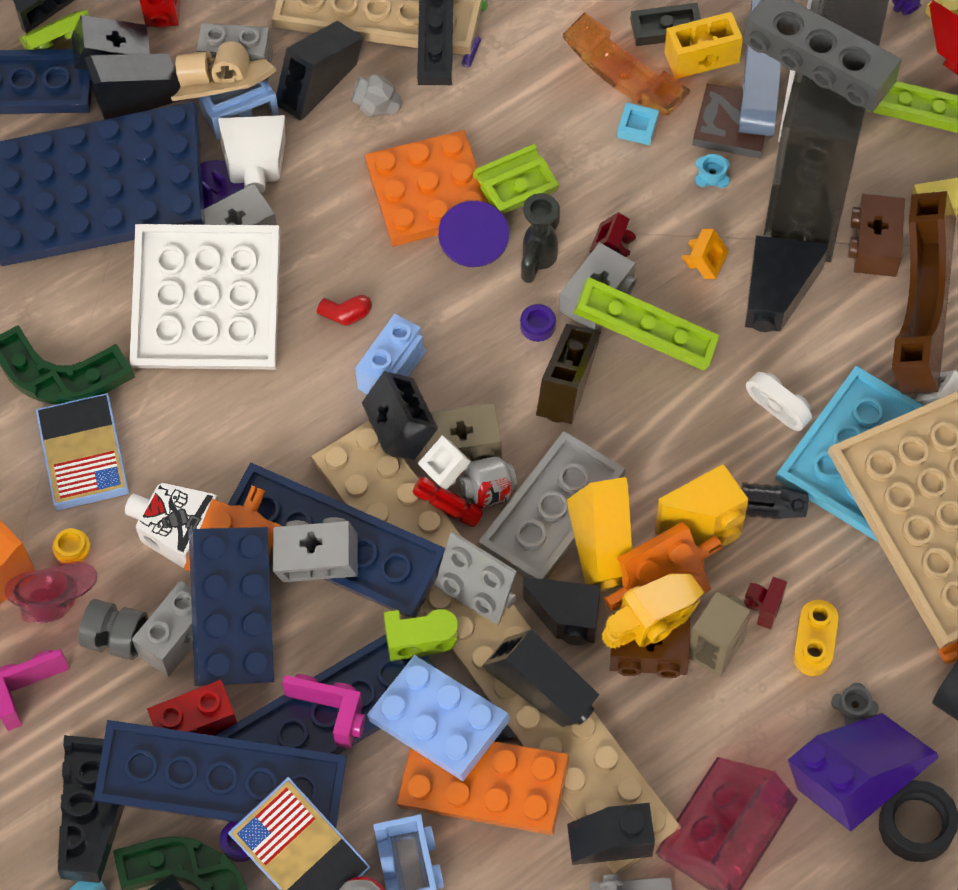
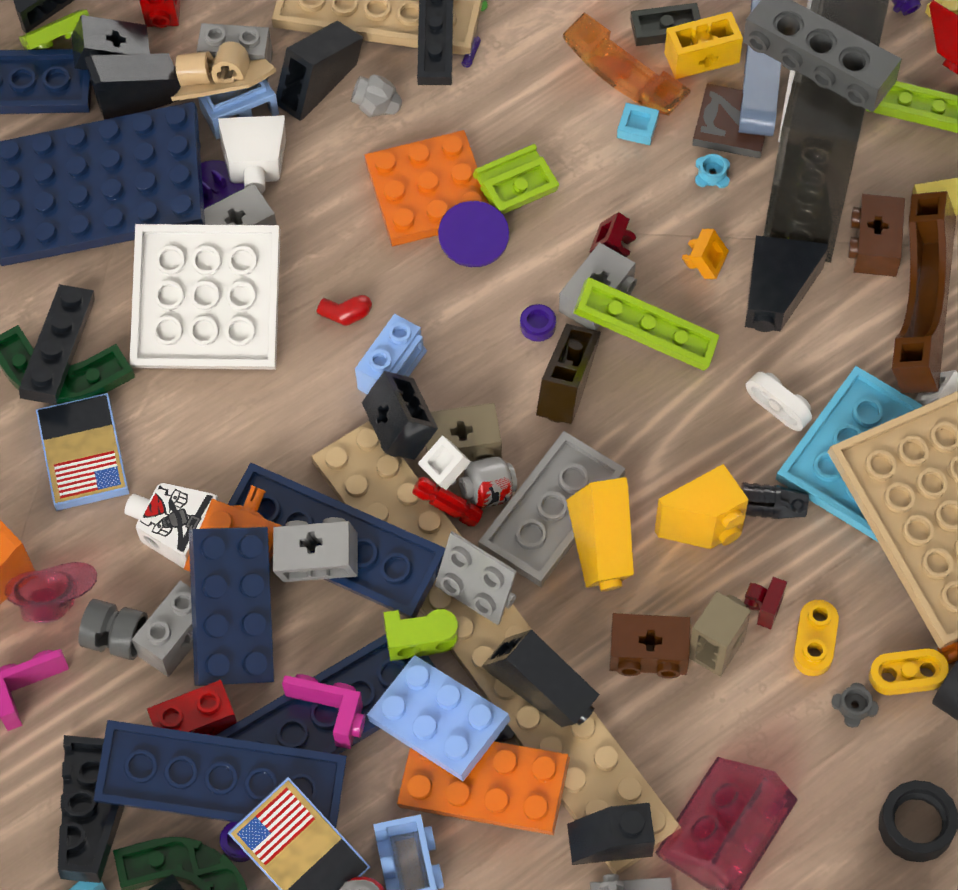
(56, 344): none -> black plate
(71, 546): yellow plate -> none
(540, 239): pearl dark grey piece -> none
(564, 608): black slope -> none
(653, 611): yellow hinge -> none
(664, 555): orange plate -> none
(859, 767): dark purple slope -> none
(906, 668): none -> yellow plate

